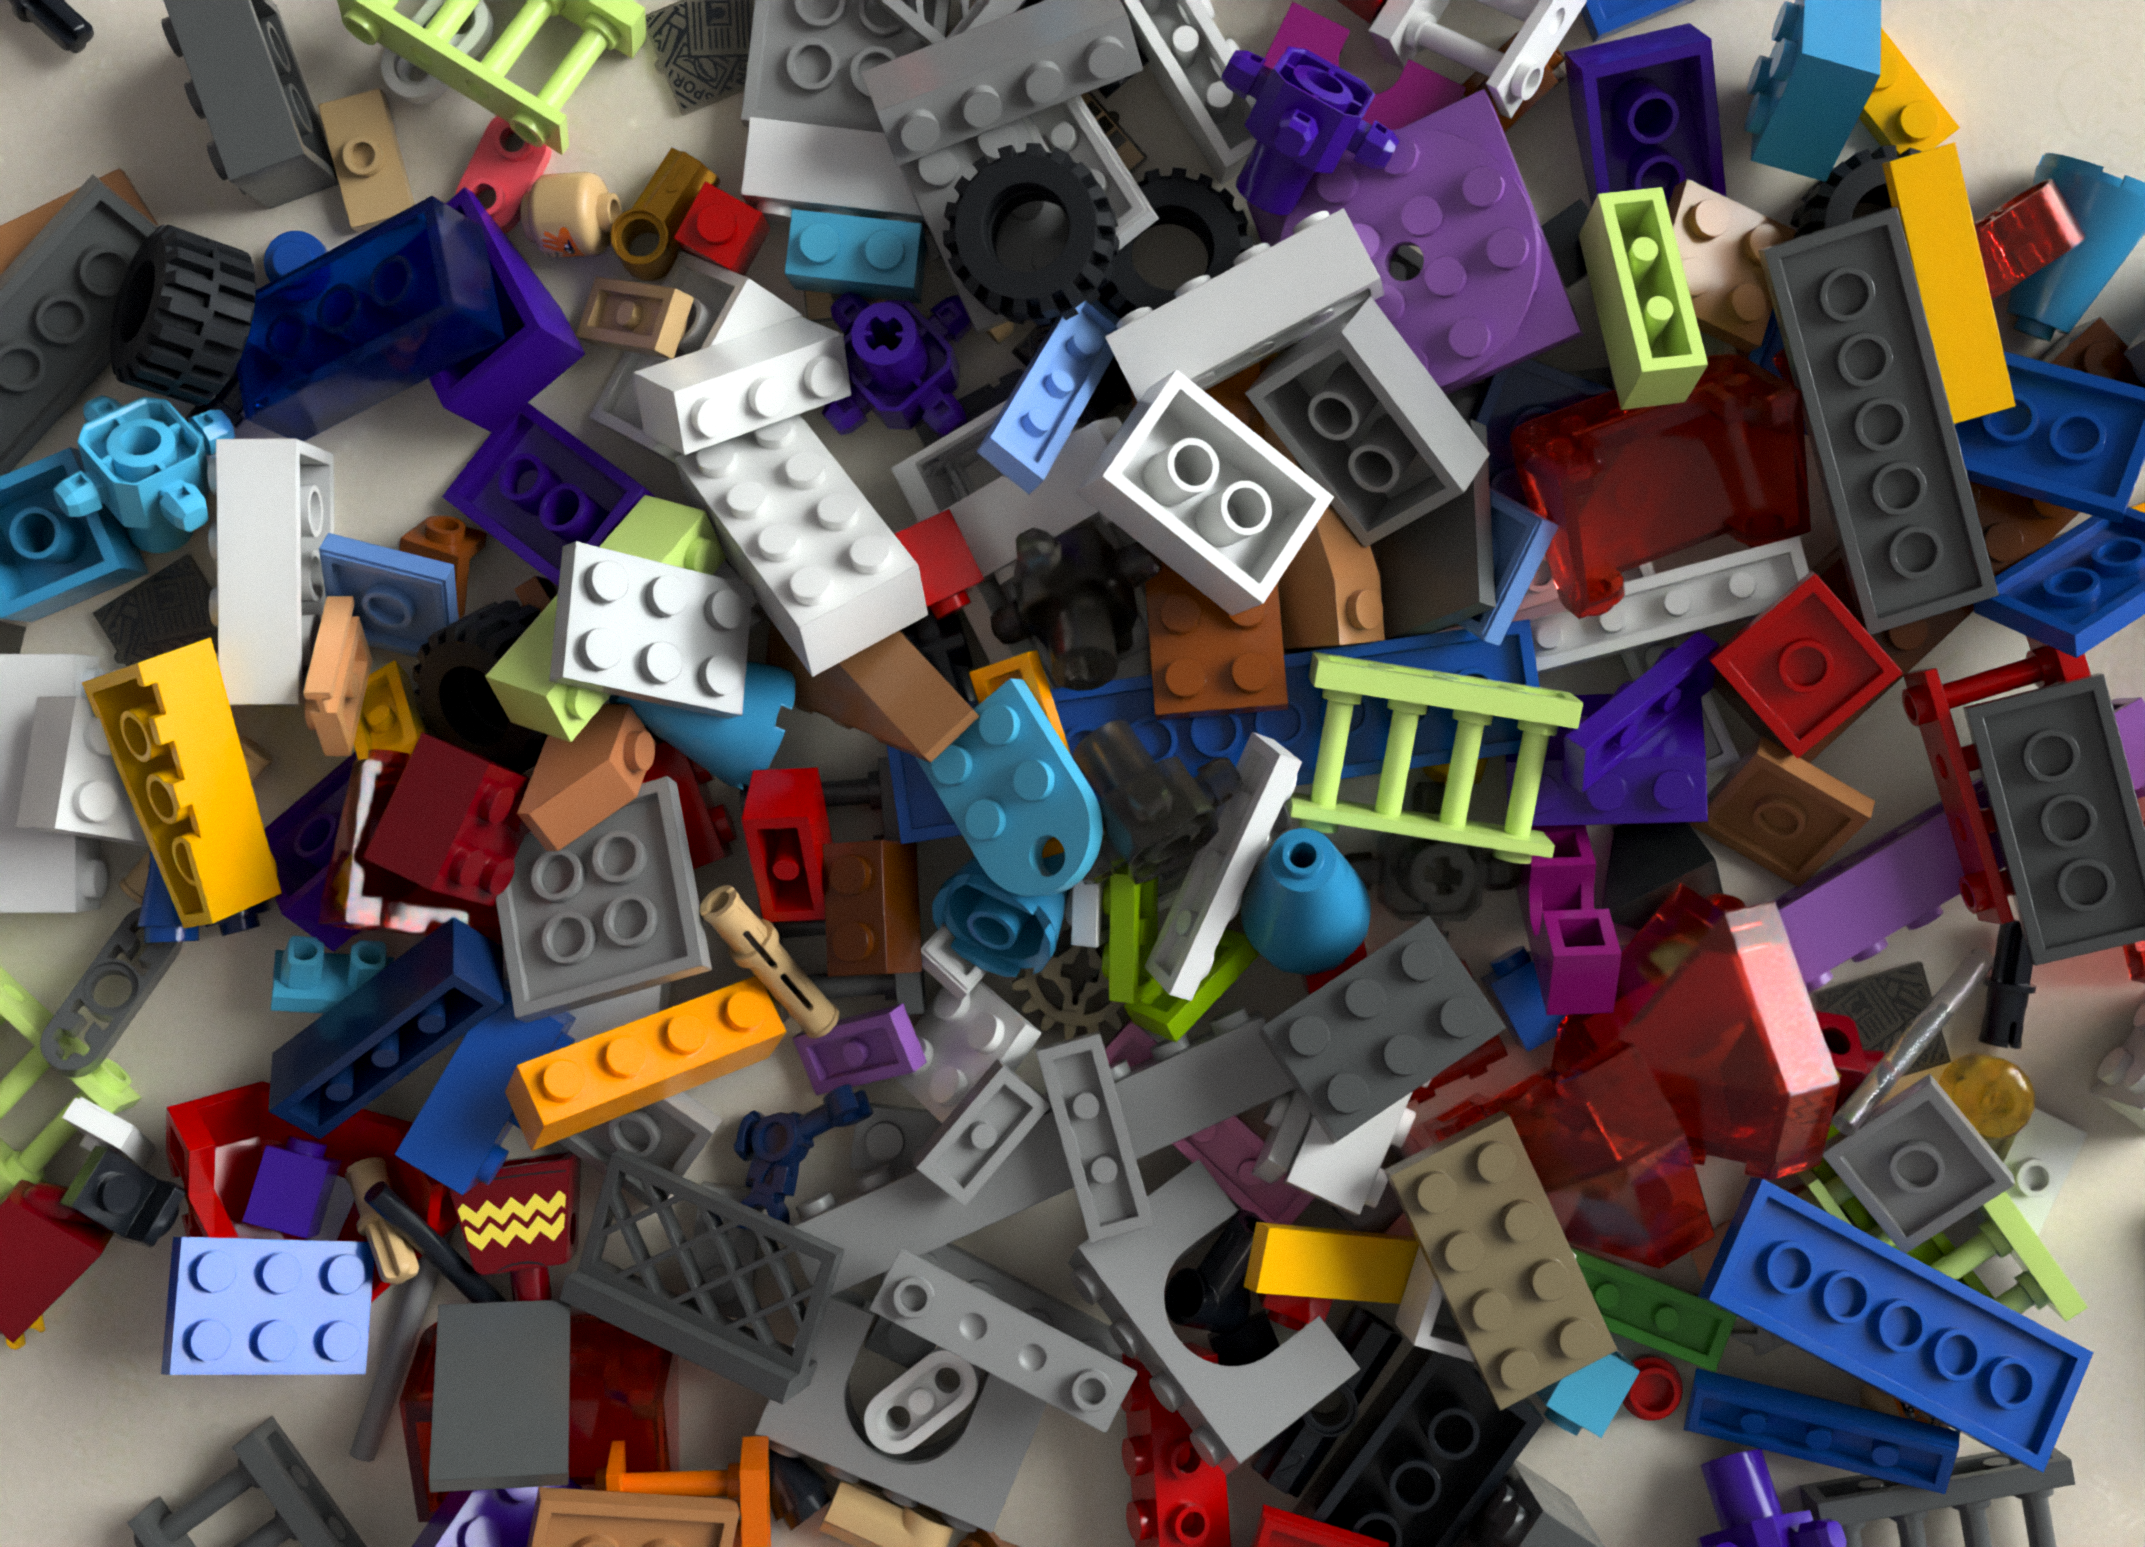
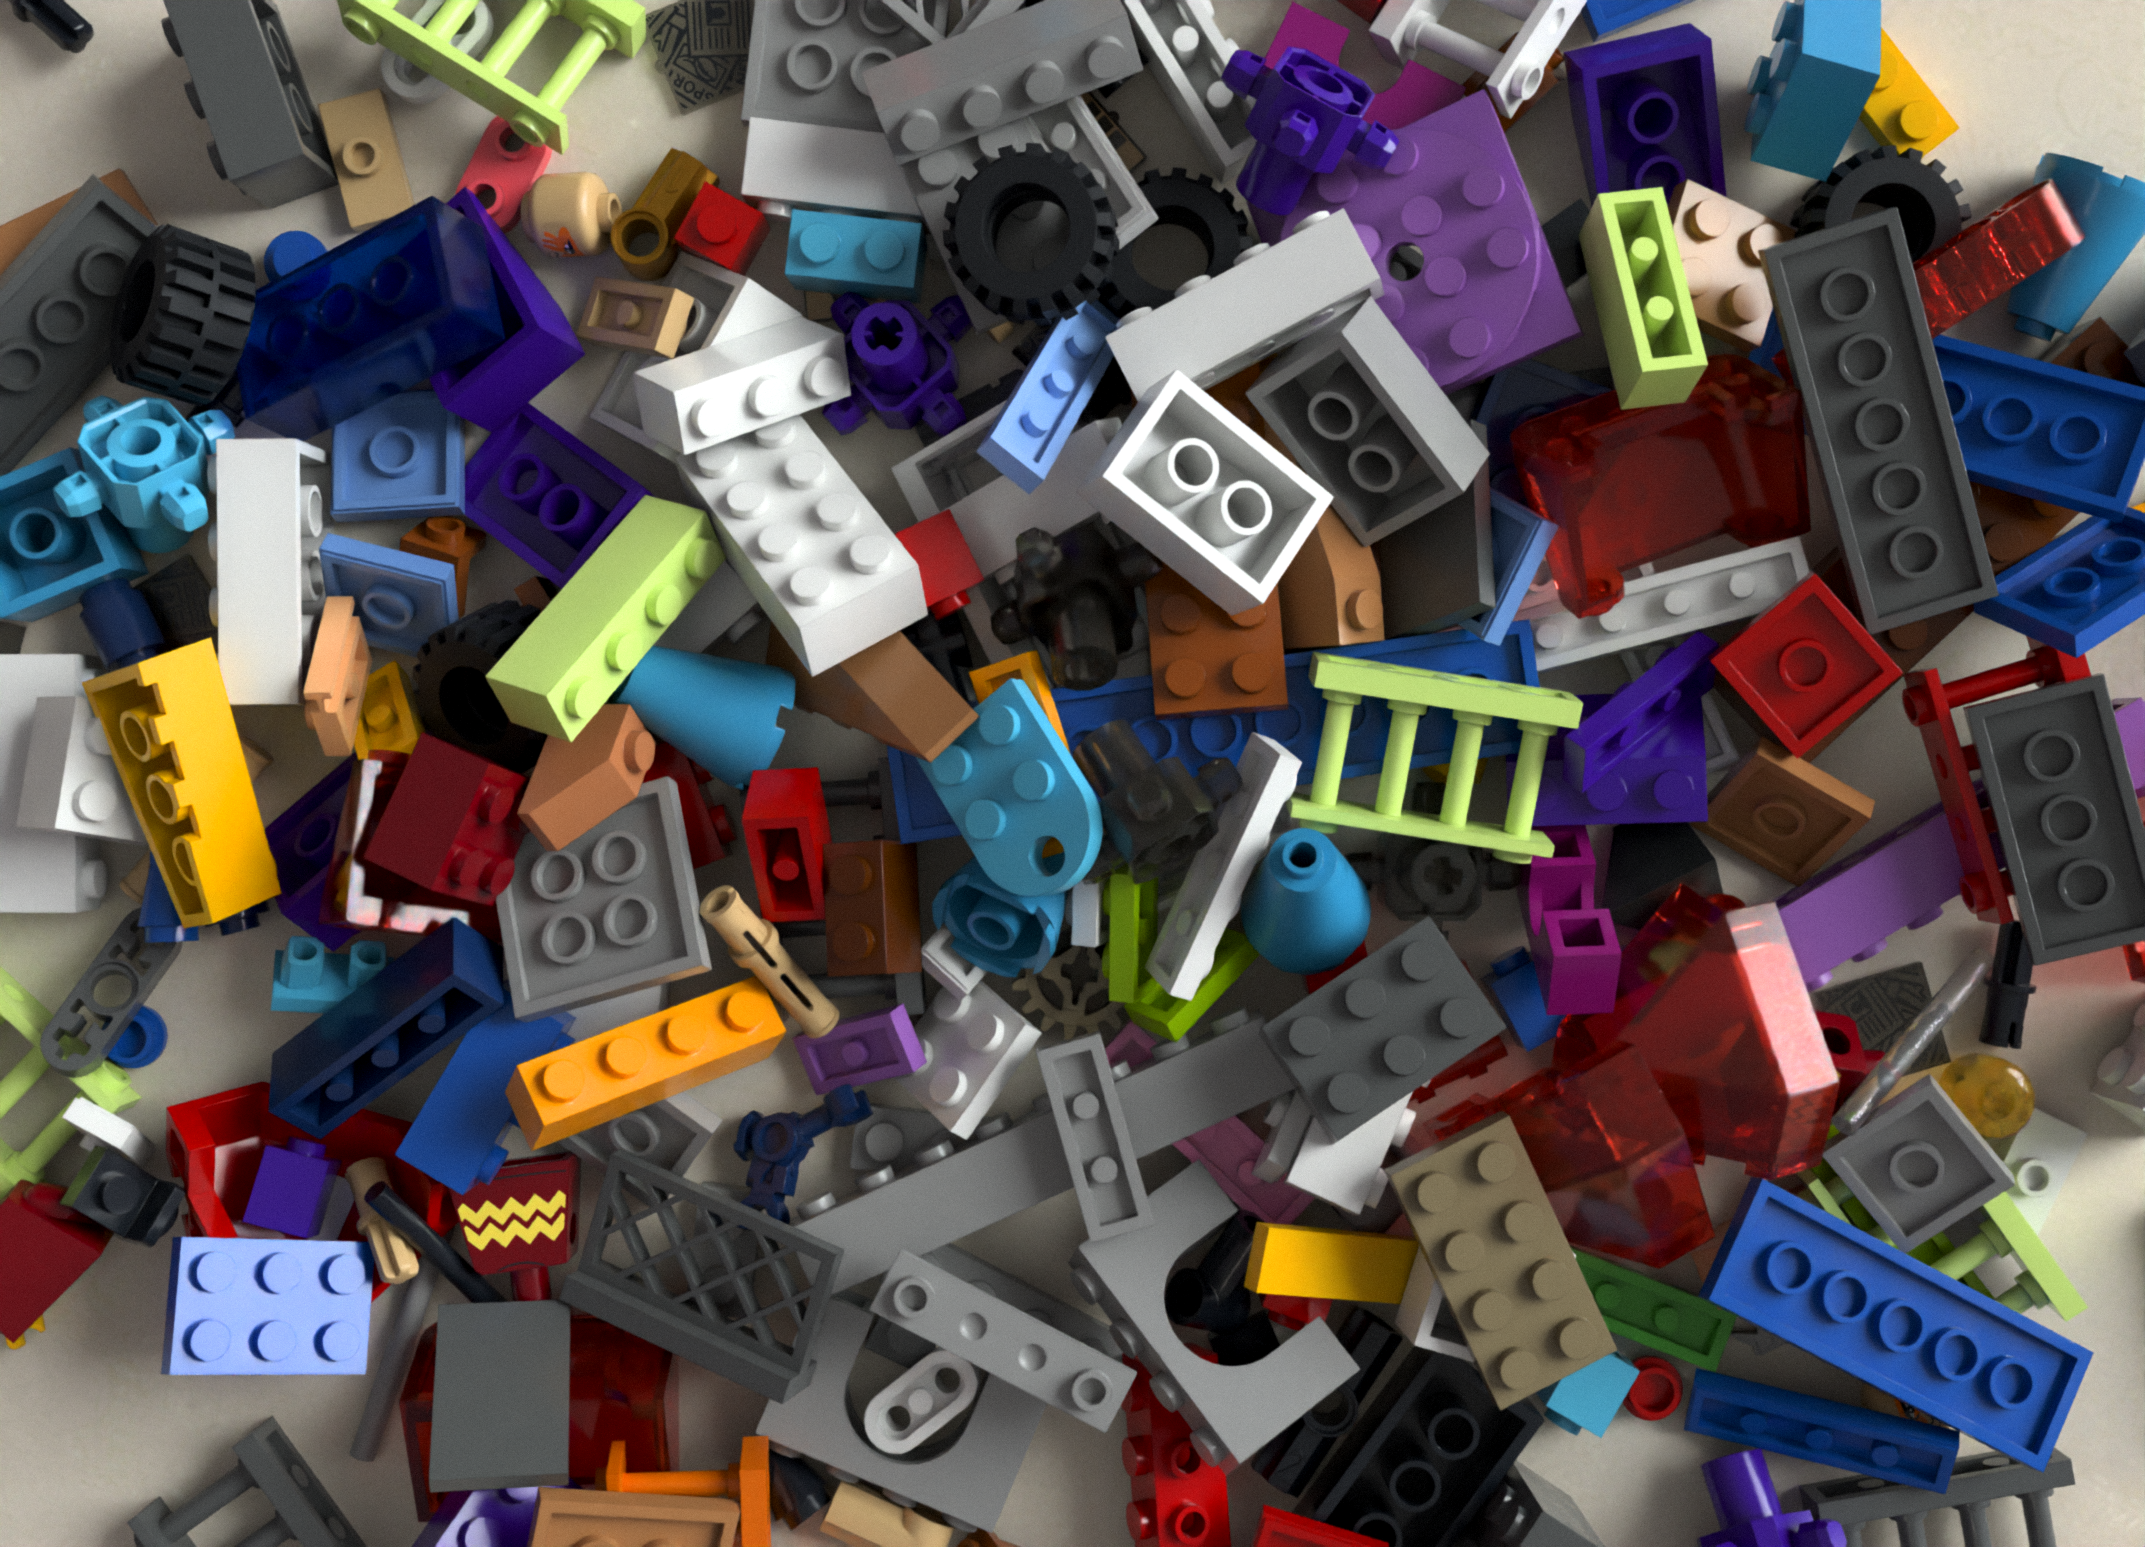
(120, 624): none -> dark blue brick
(141, 1041): none -> blue plate
(399, 461): none -> medium blue plate
(651, 631): plate -> none
(981, 1132): light grey plate -> none
(1951, 279): yellow tile -> none

